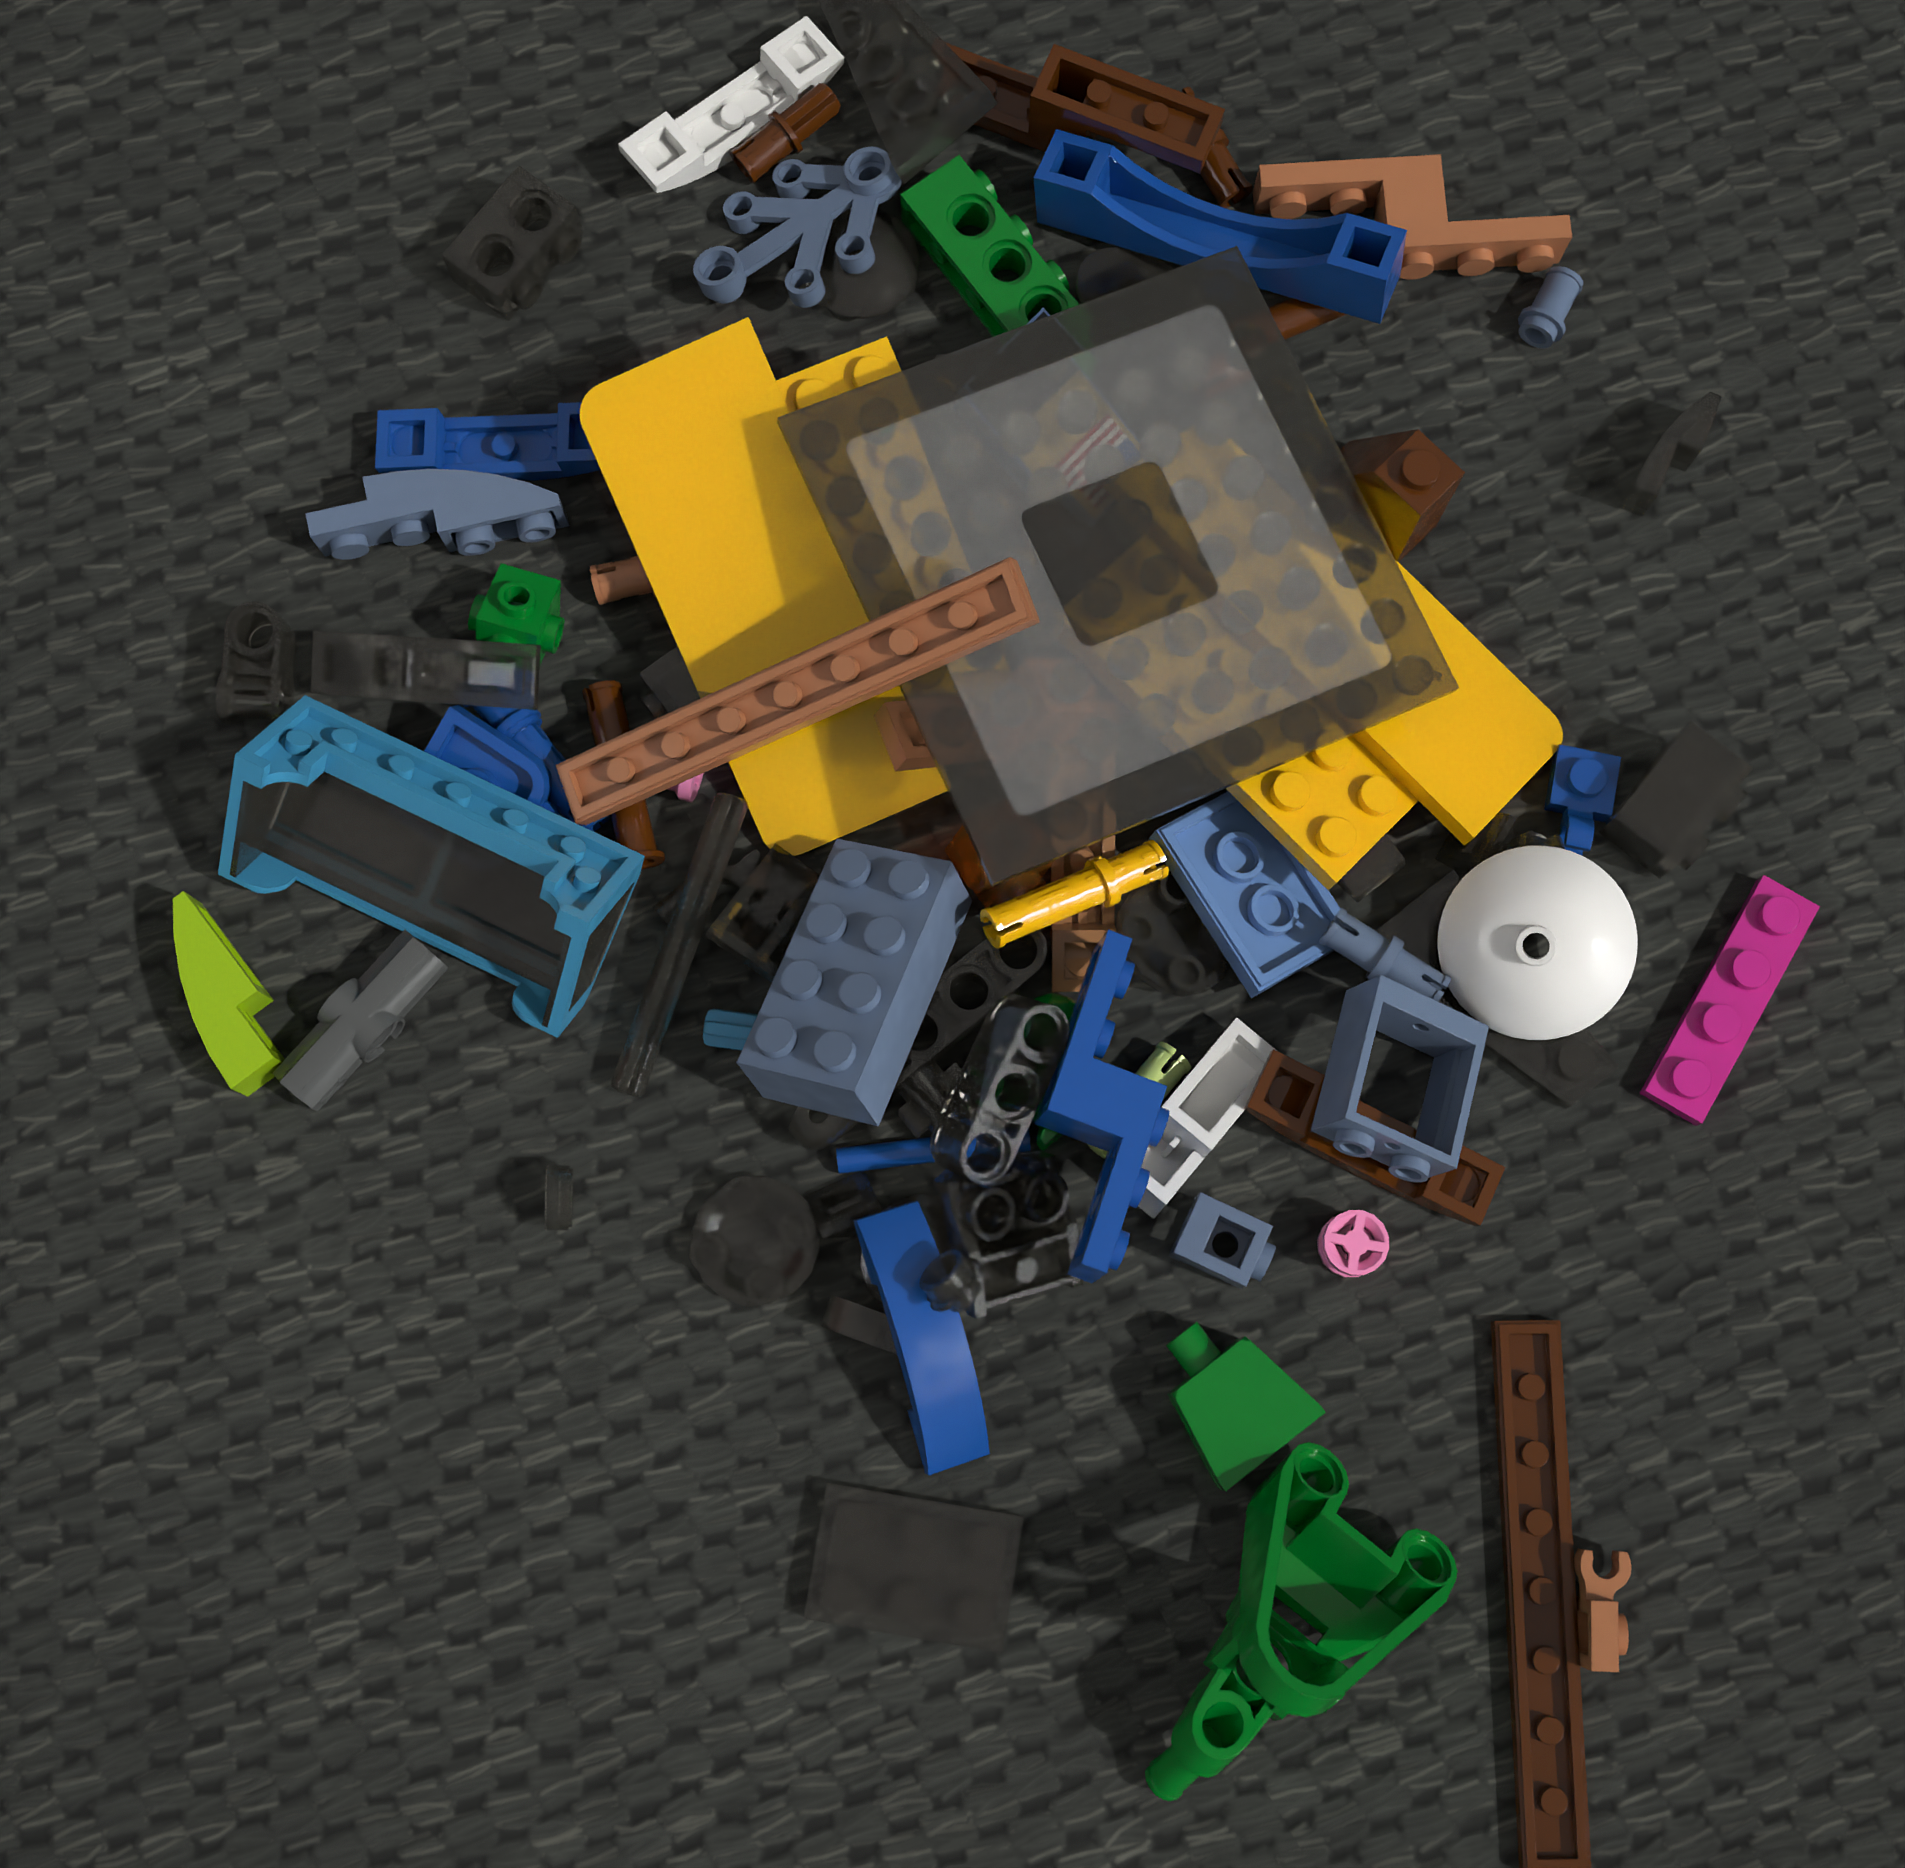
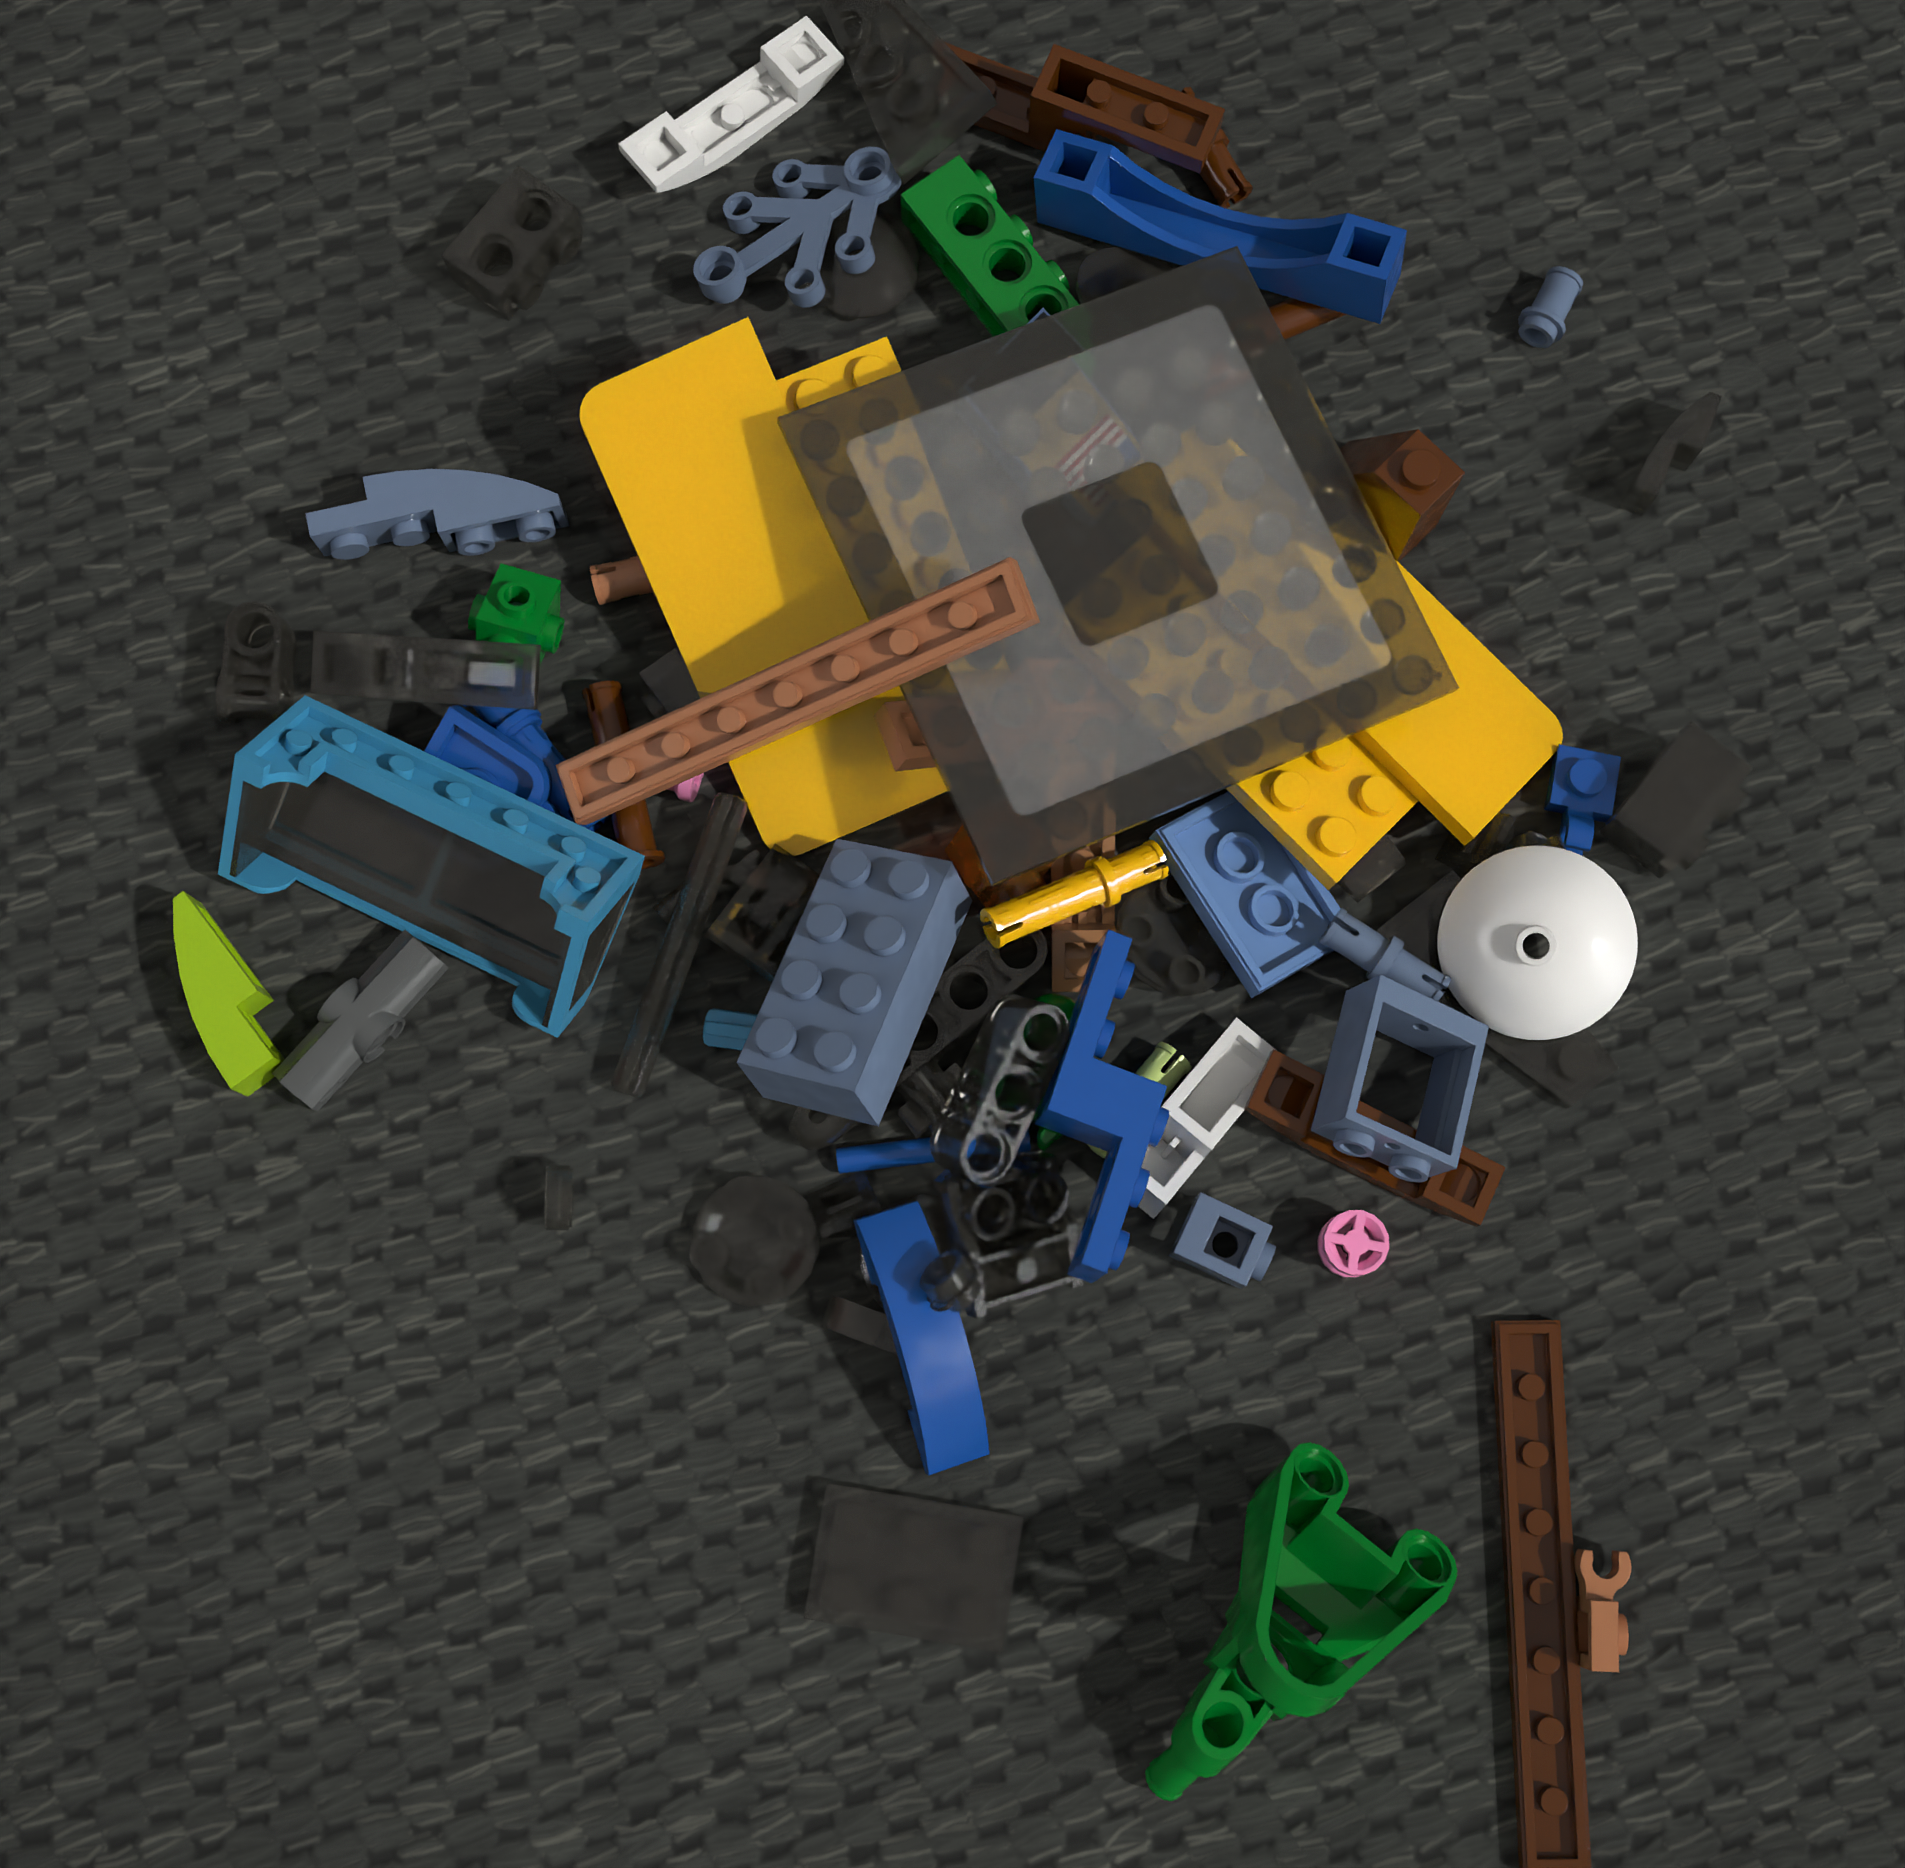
(500, 445): blue slope -> none
(785, 132): reddish brown axle -> none
(1236, 1404): green torso -> none
(1411, 196): nougat bracket -> none
(1729, 1000): dark pink plate -> none

